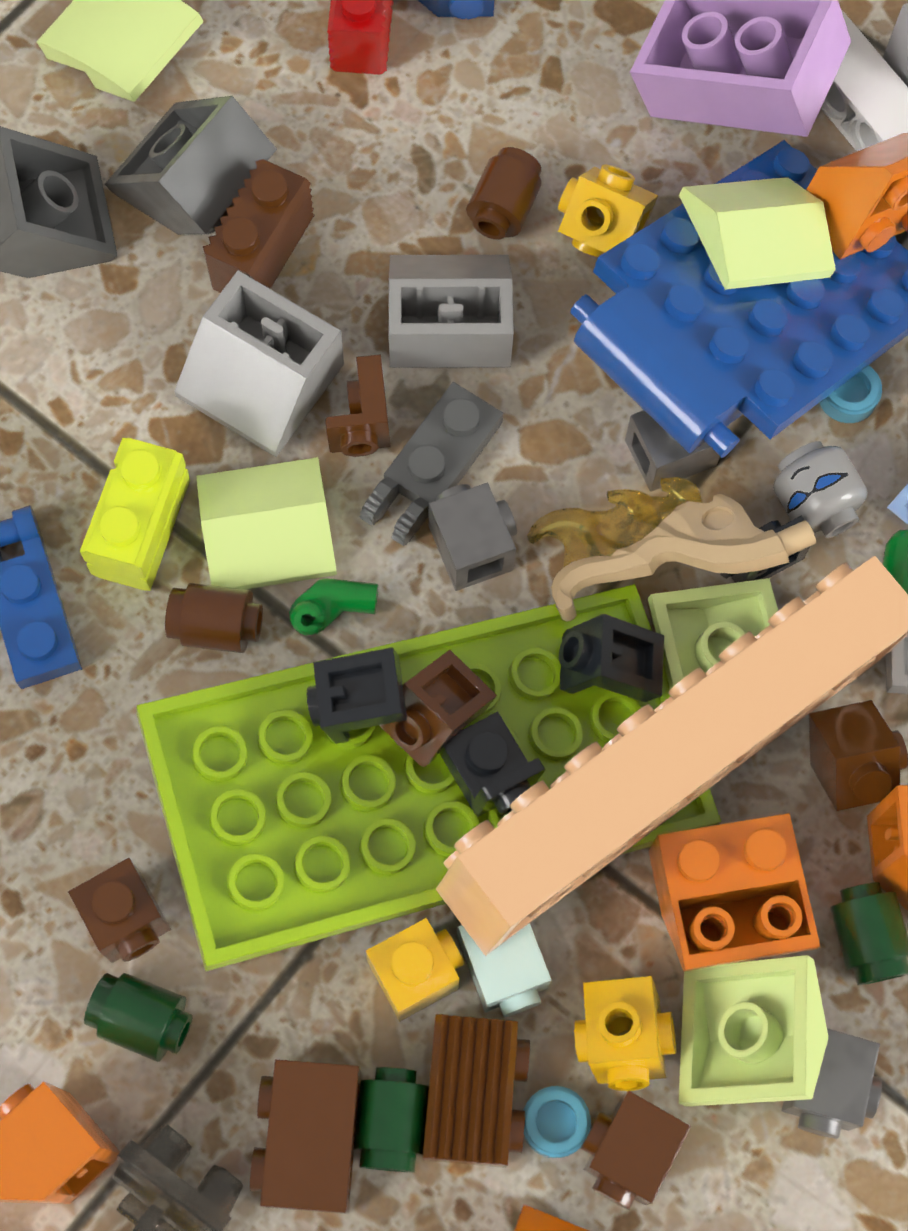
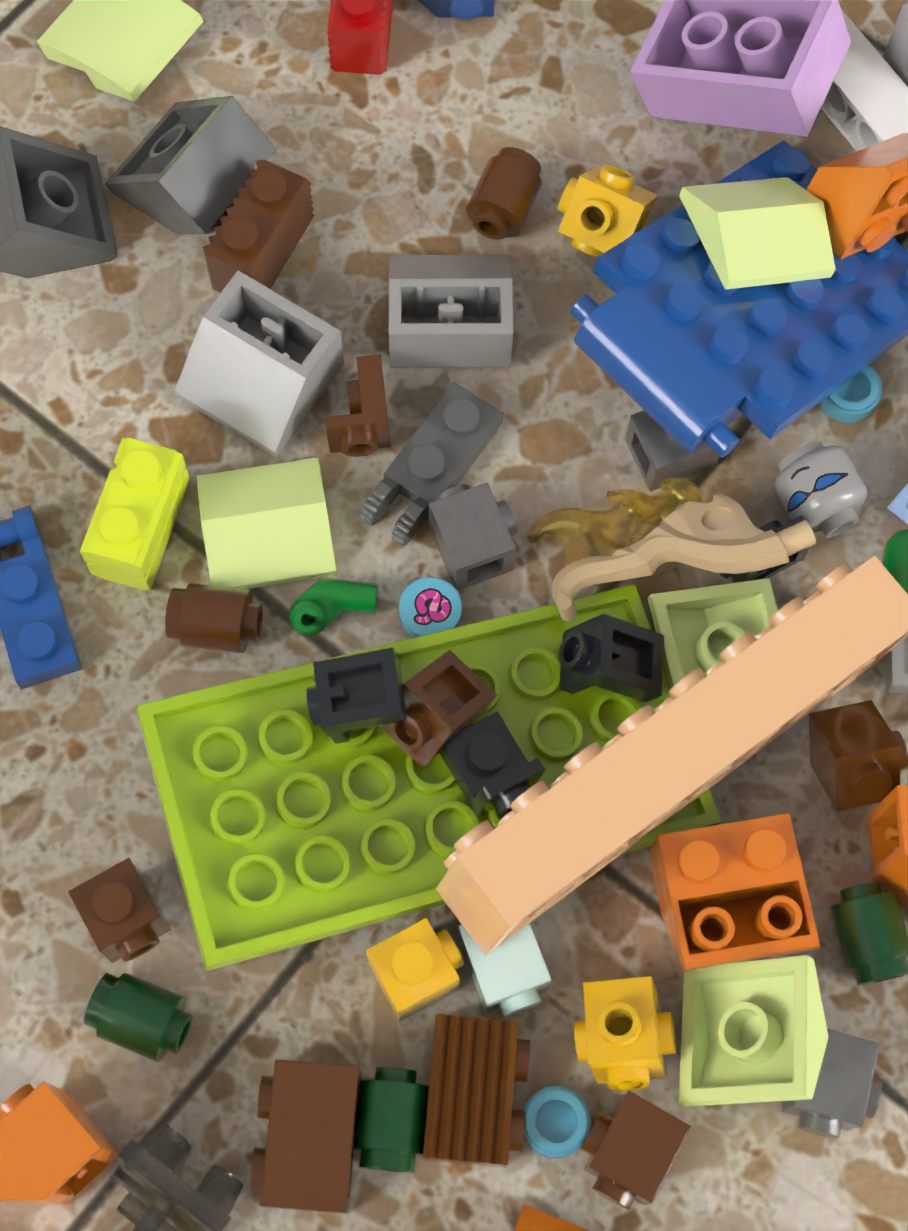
(429, 607): none -> medium azure tile

